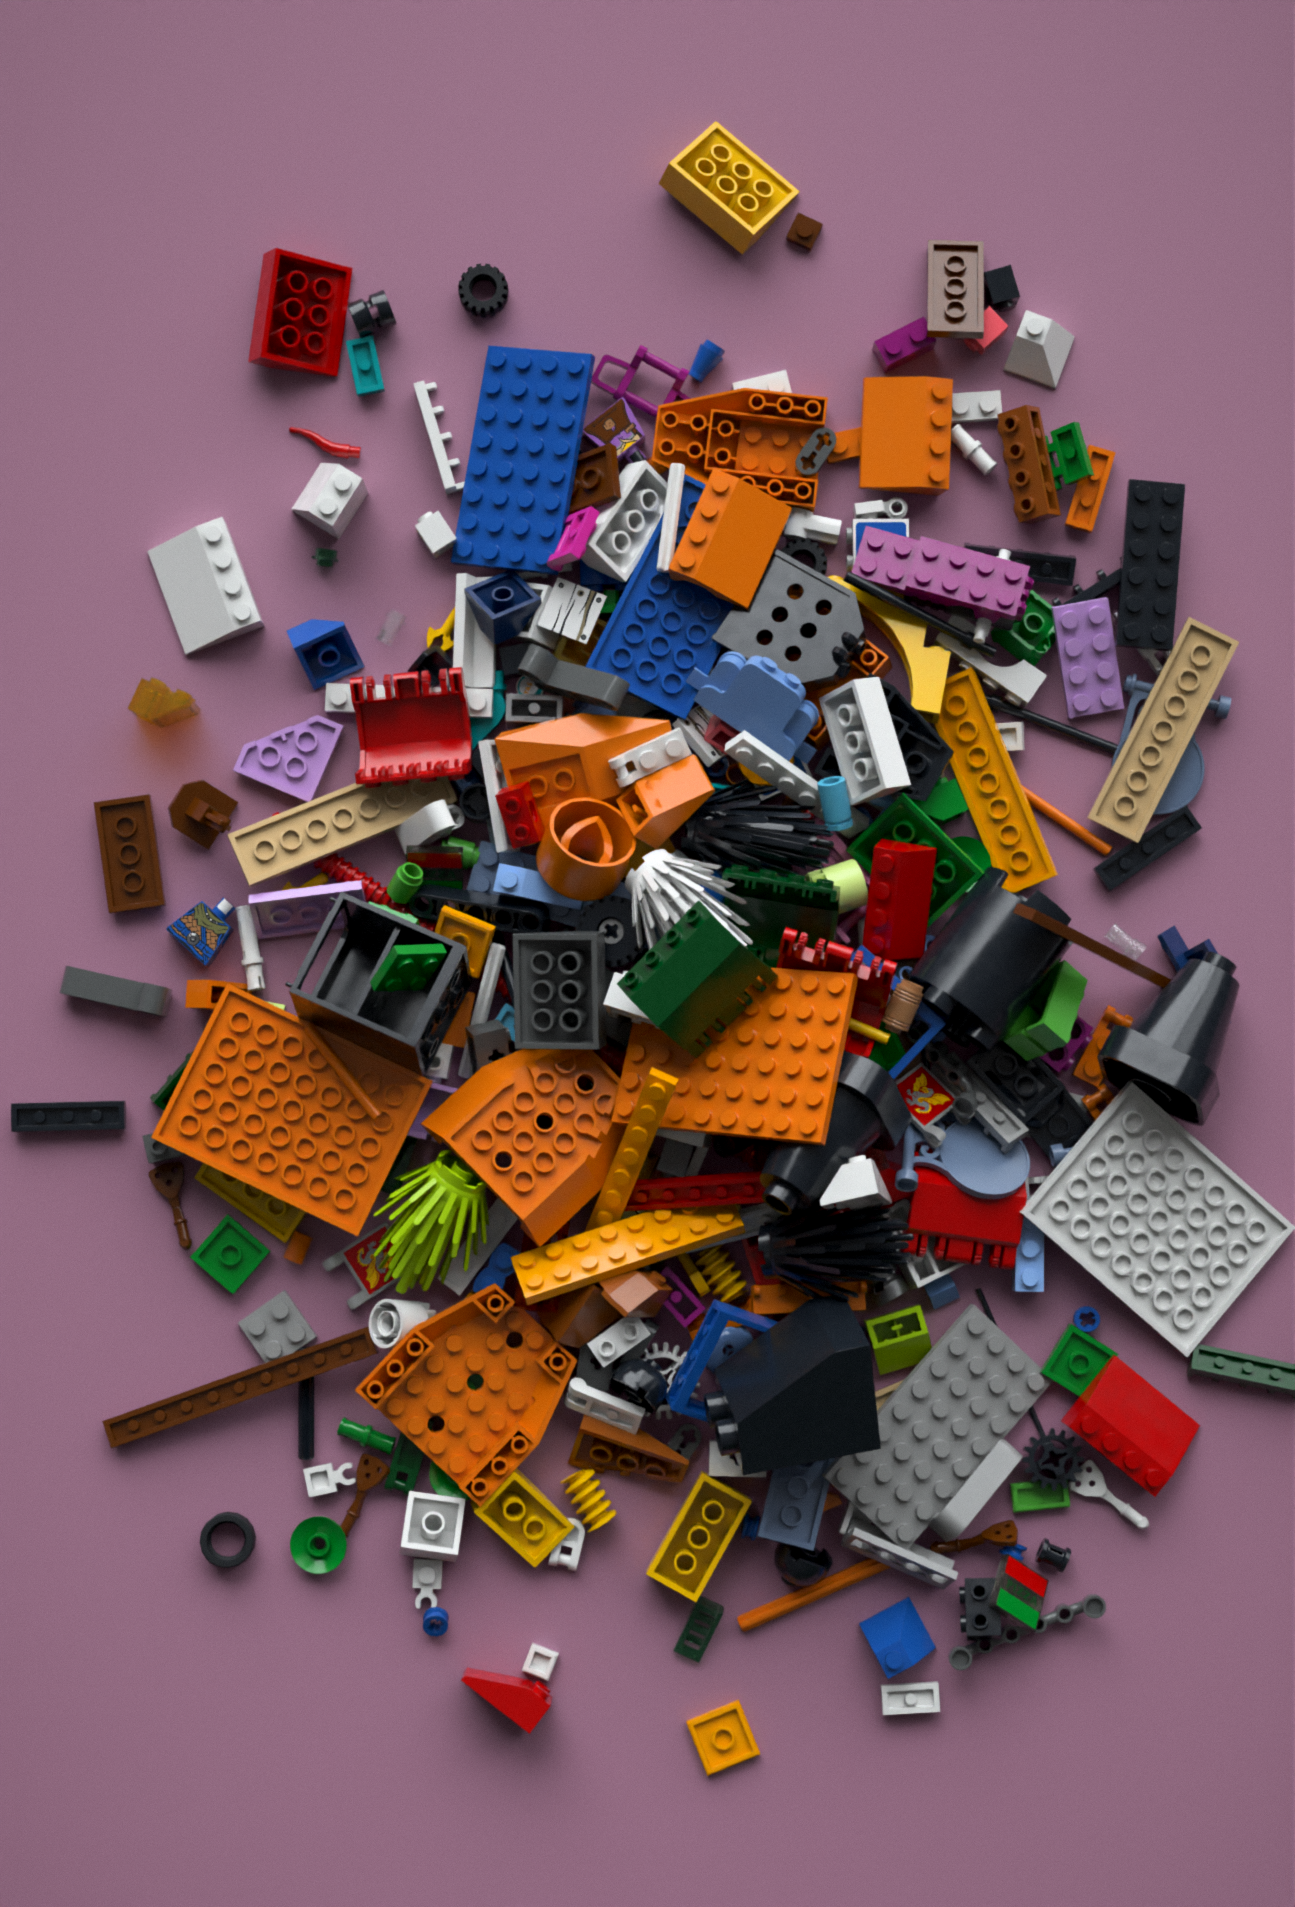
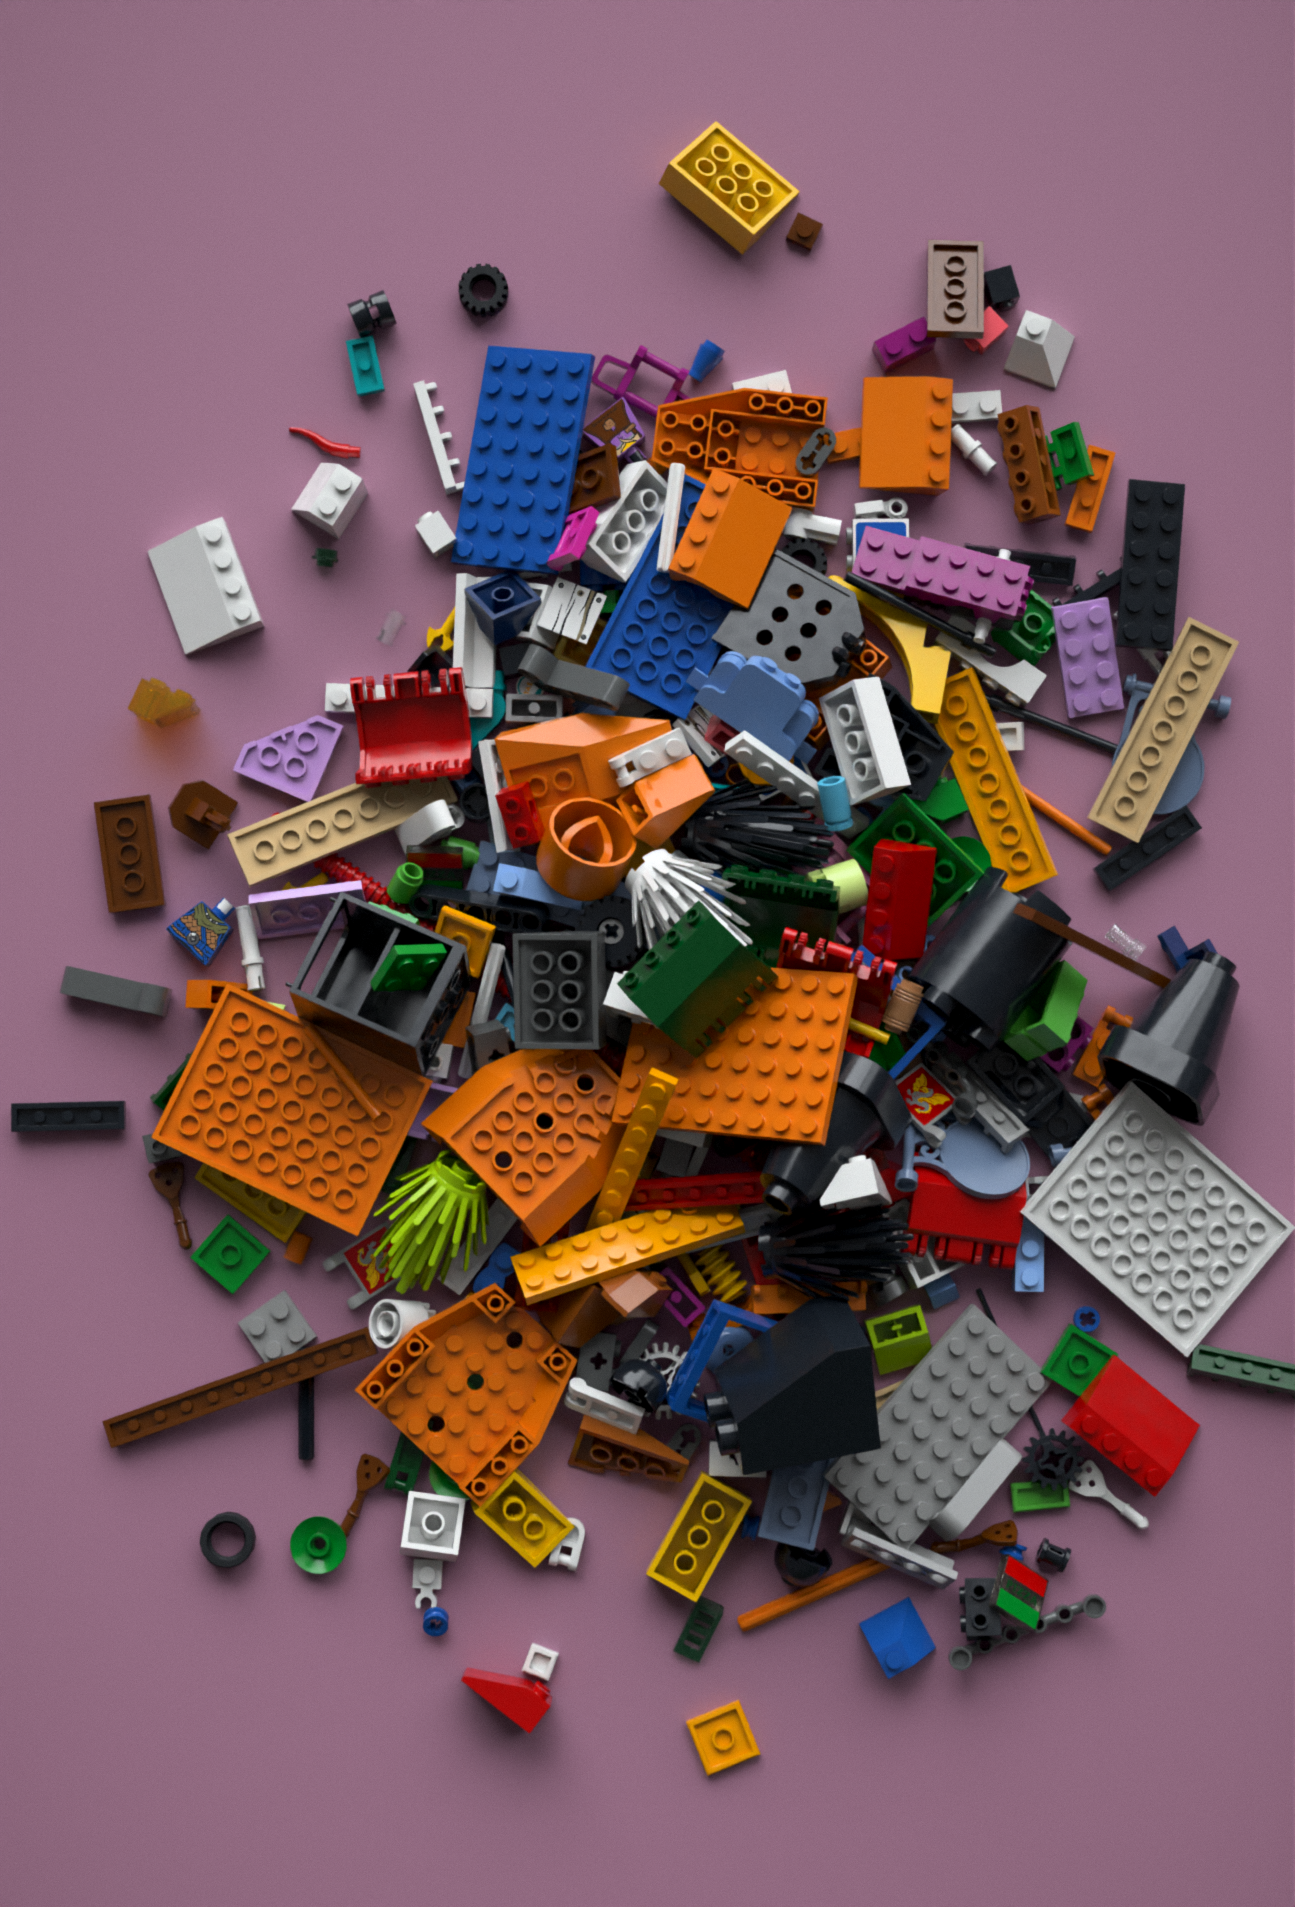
(300, 313): red slope -> none
(324, 650): blue slope -> none
(324, 1479): white plate -> none
(366, 1436): green pin -> none
(589, 1498): yellow piece -> none
(618, 1339): white brick -> none
(910, 1698): white plate -> none

